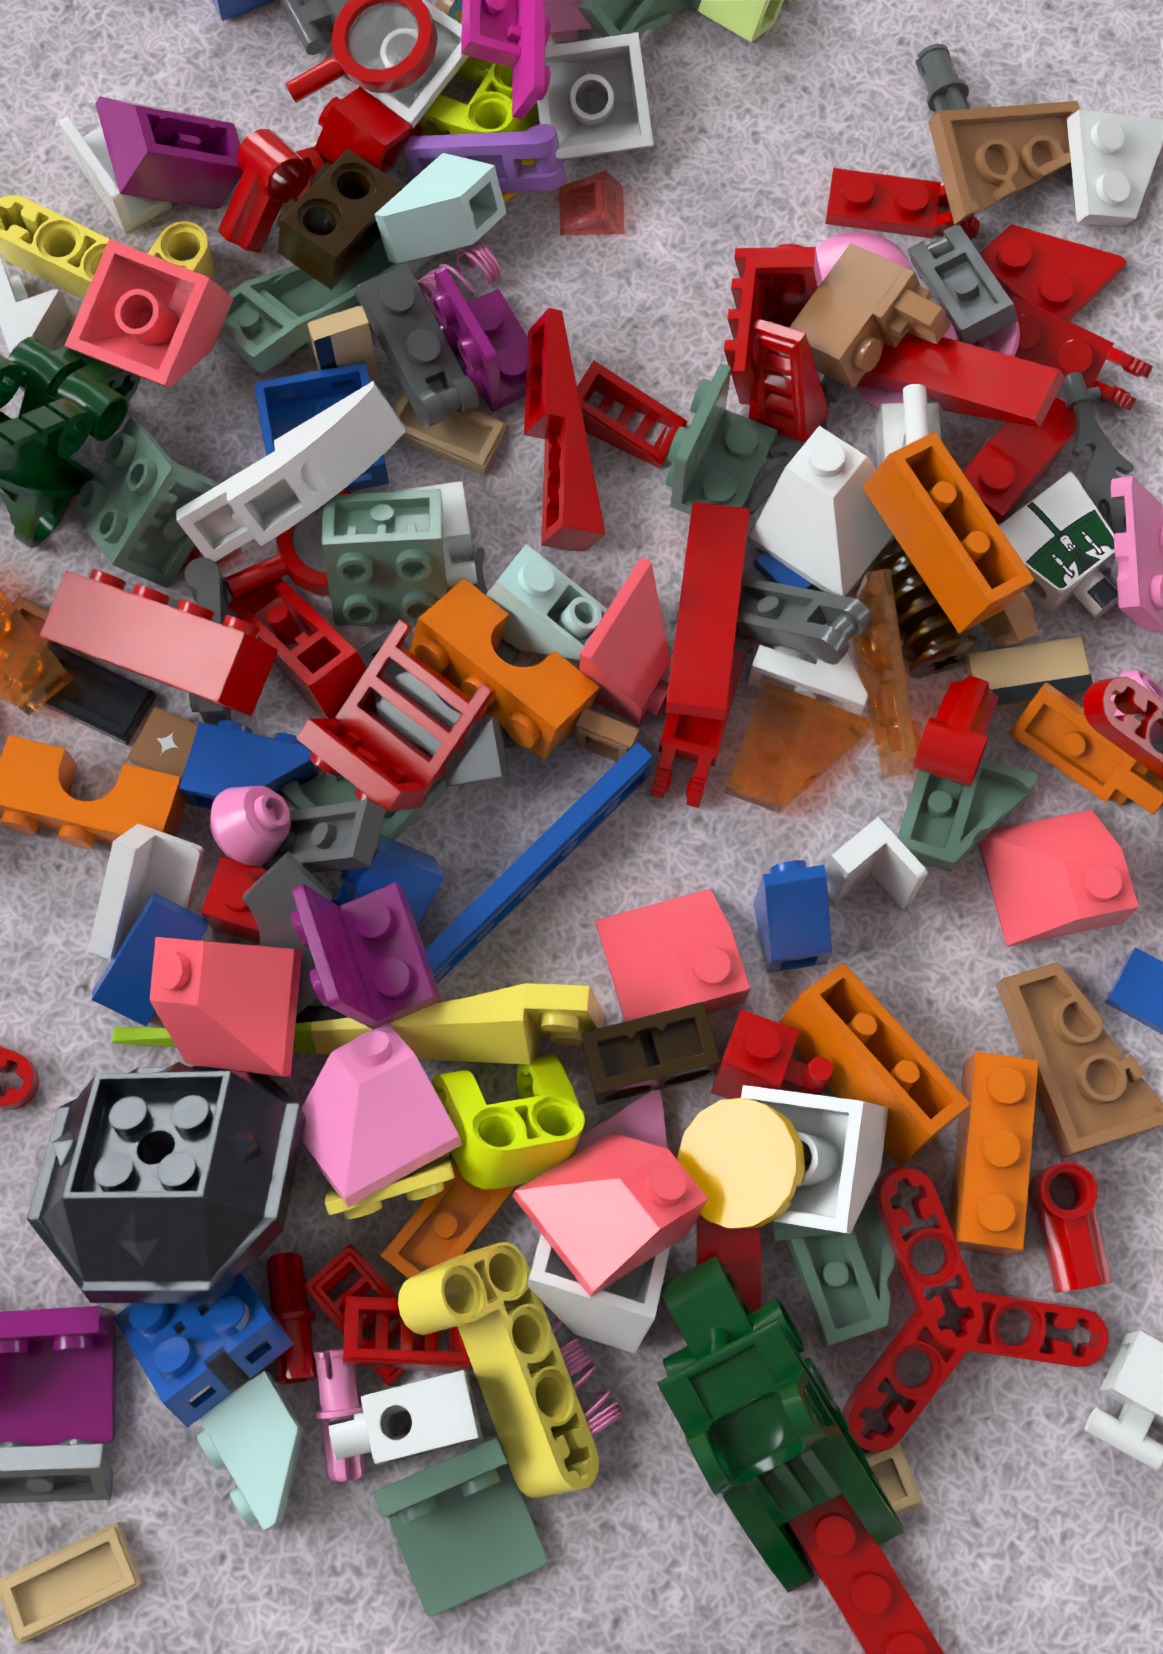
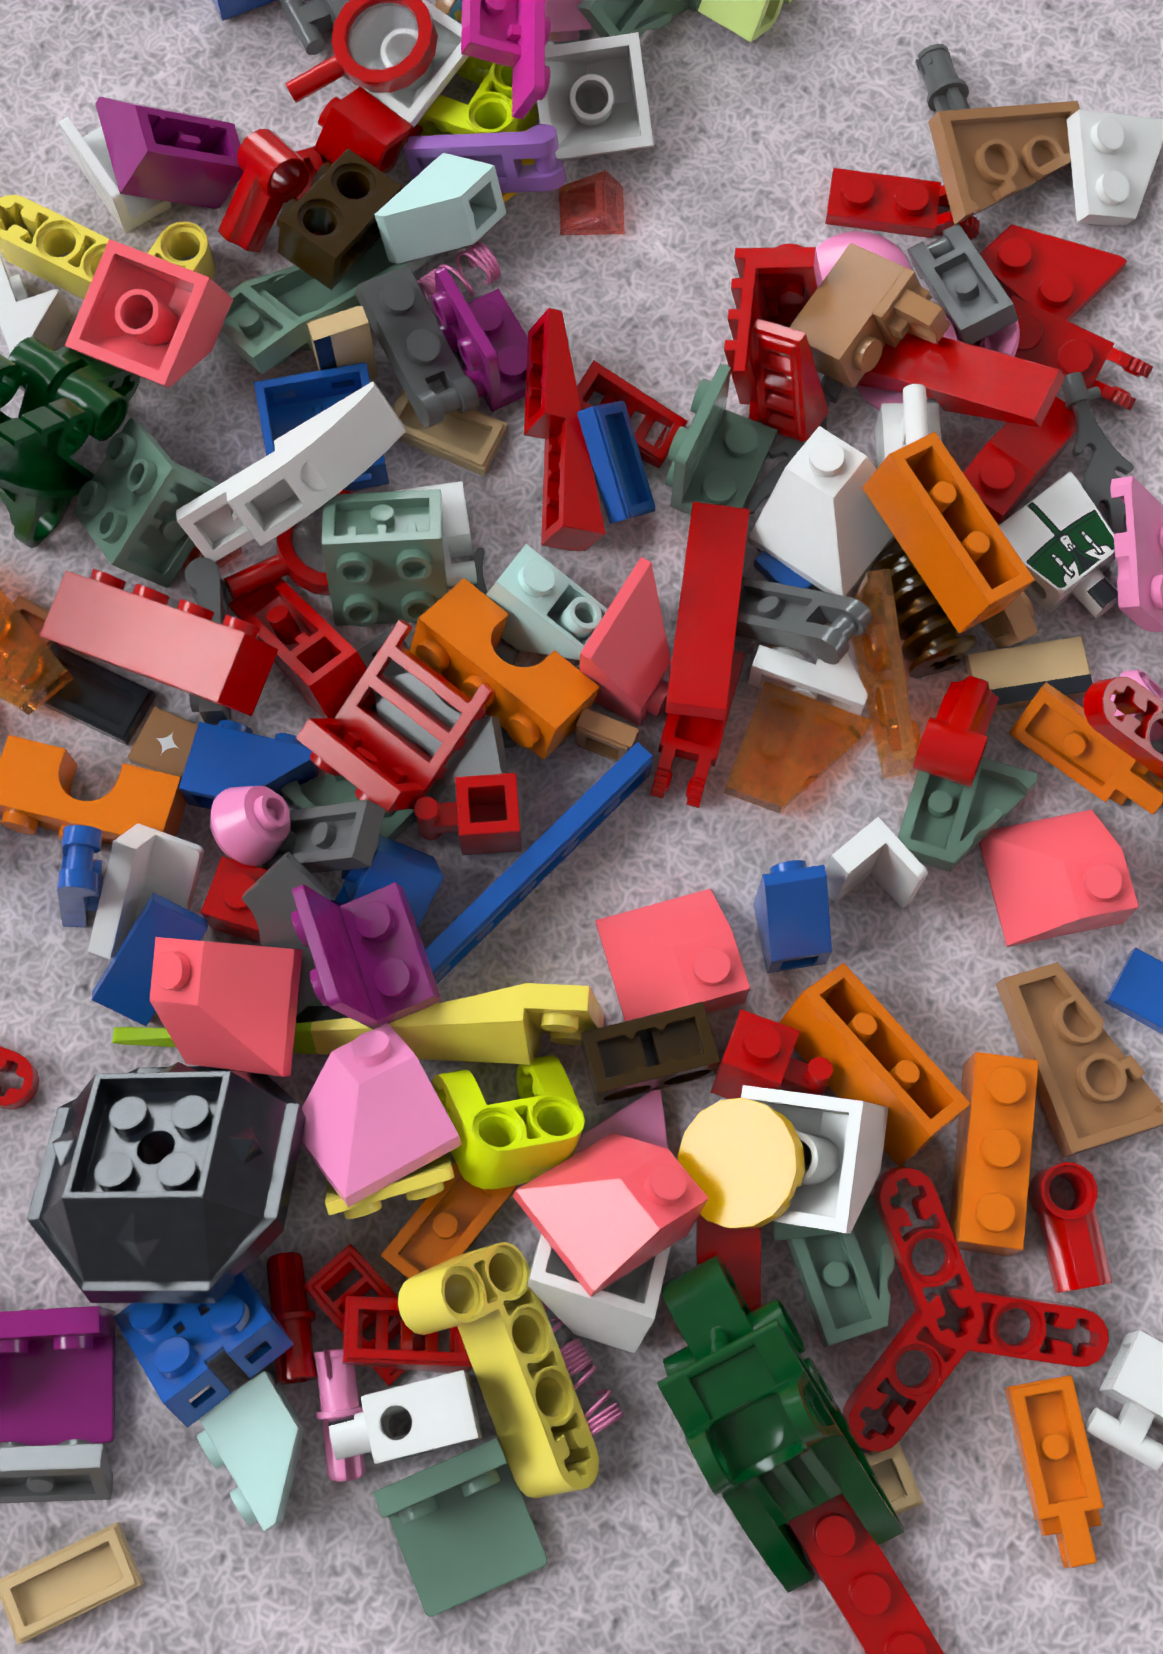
(80, 875): none -> blue plate
(483, 814): none -> red brick
(616, 461): none -> blue tile
(1057, 1464): none -> orange hinge

